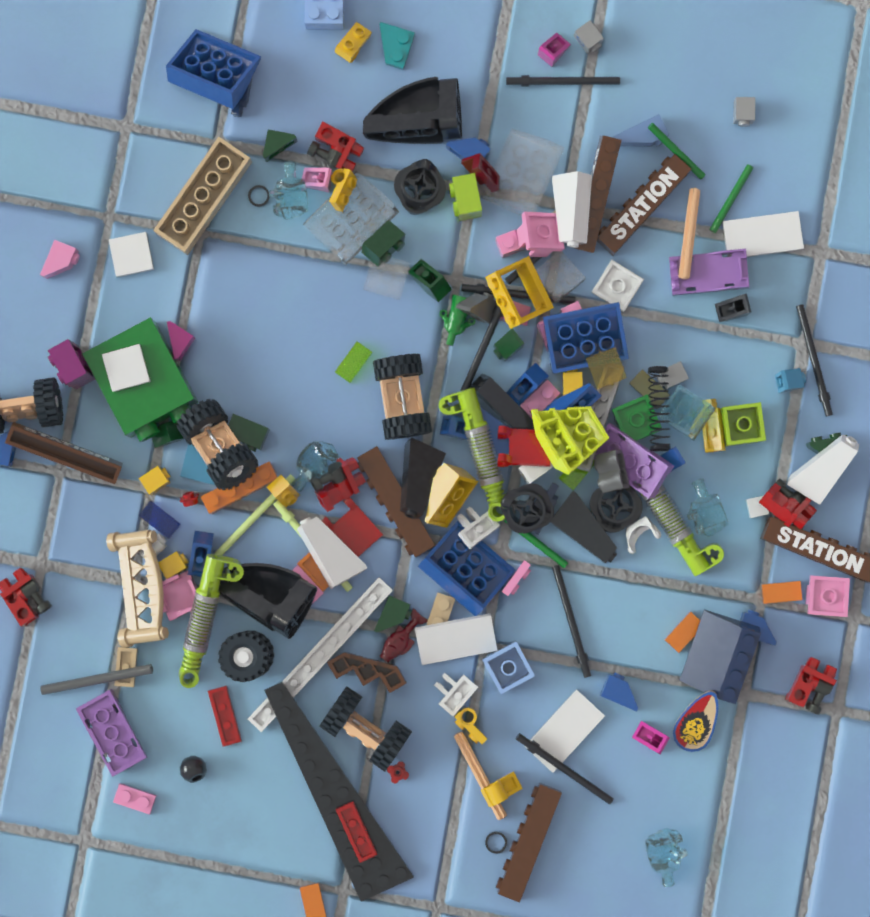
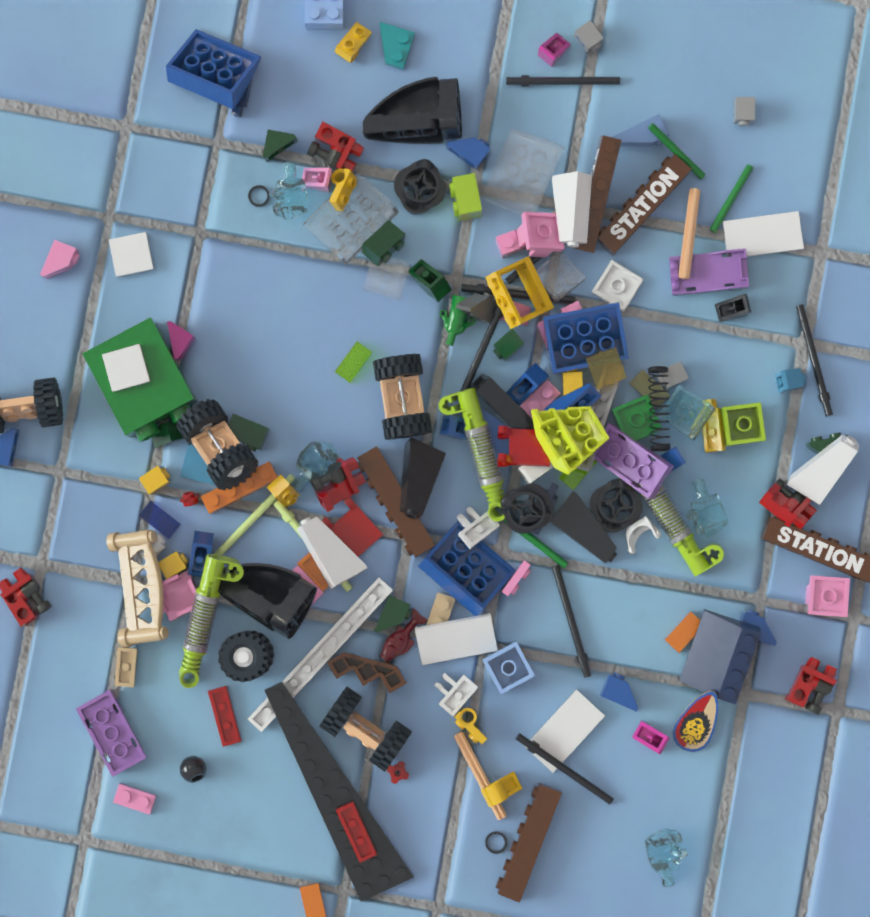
(63, 452): reddish brown brick -> none
(71, 364): magenta brick -> none
(96, 679): dark grey piece -> none
(203, 195): tan brick -> none
(448, 493): yellow slope -> none
(483, 171): dark red panel -> none
(611, 471): dark grey brick -> none
(755, 509): white tile -> none
(781, 592): orange tile -> none

